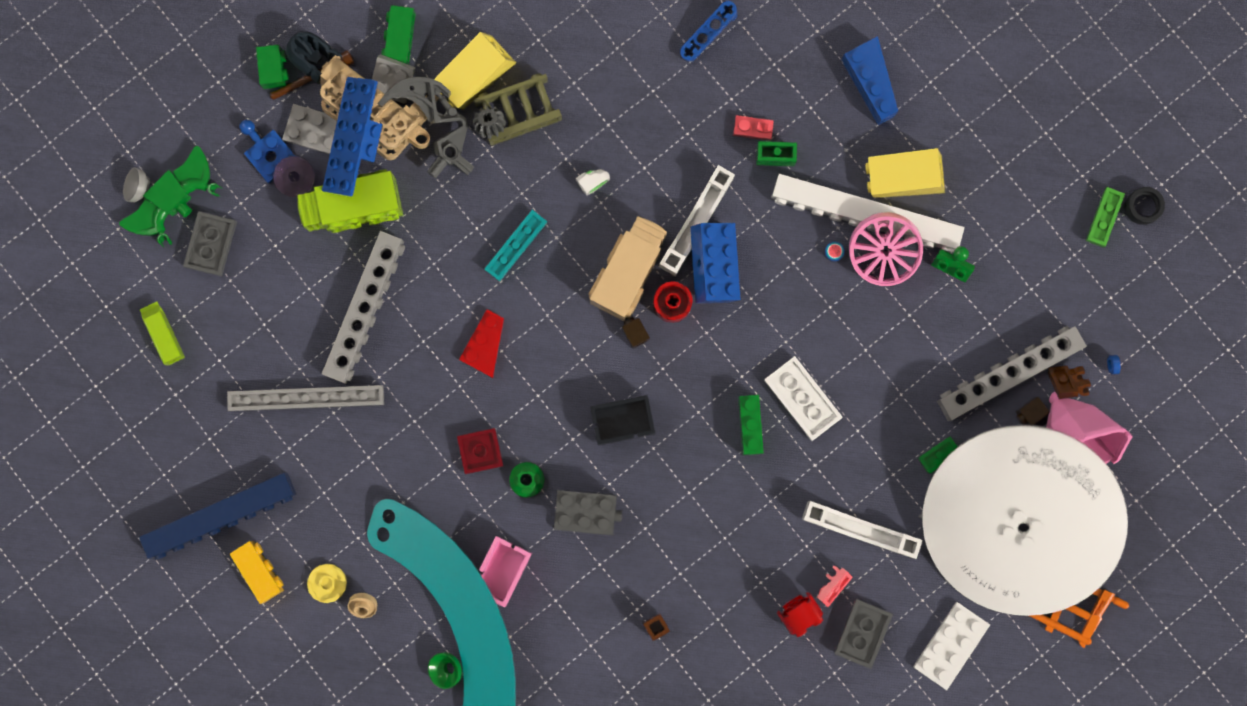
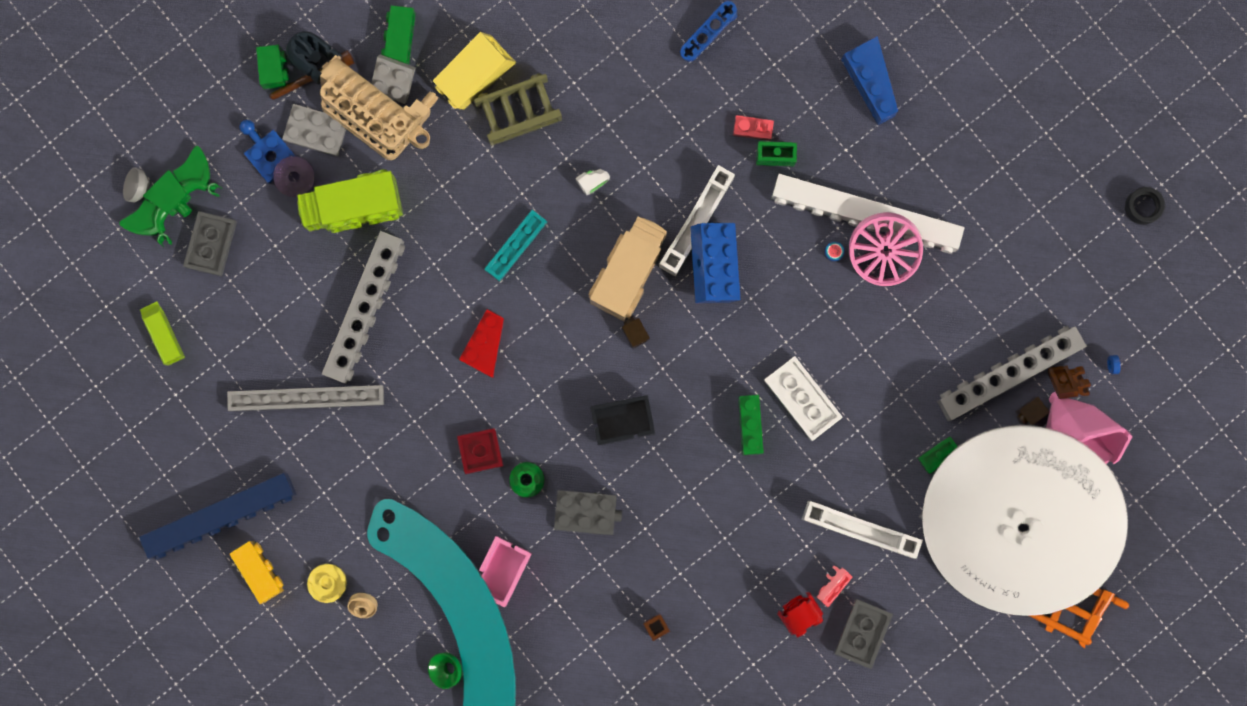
(354, 137): blue bracket -> none
(453, 139): dark grey piece -> none
(489, 122): dark grey gear -> none
(678, 292): red brick -> none
(906, 174): light yellow slope -> none
(951, 645): white plate -> none
(954, 264): green plate -> none
(1105, 217): bright green plate -> none

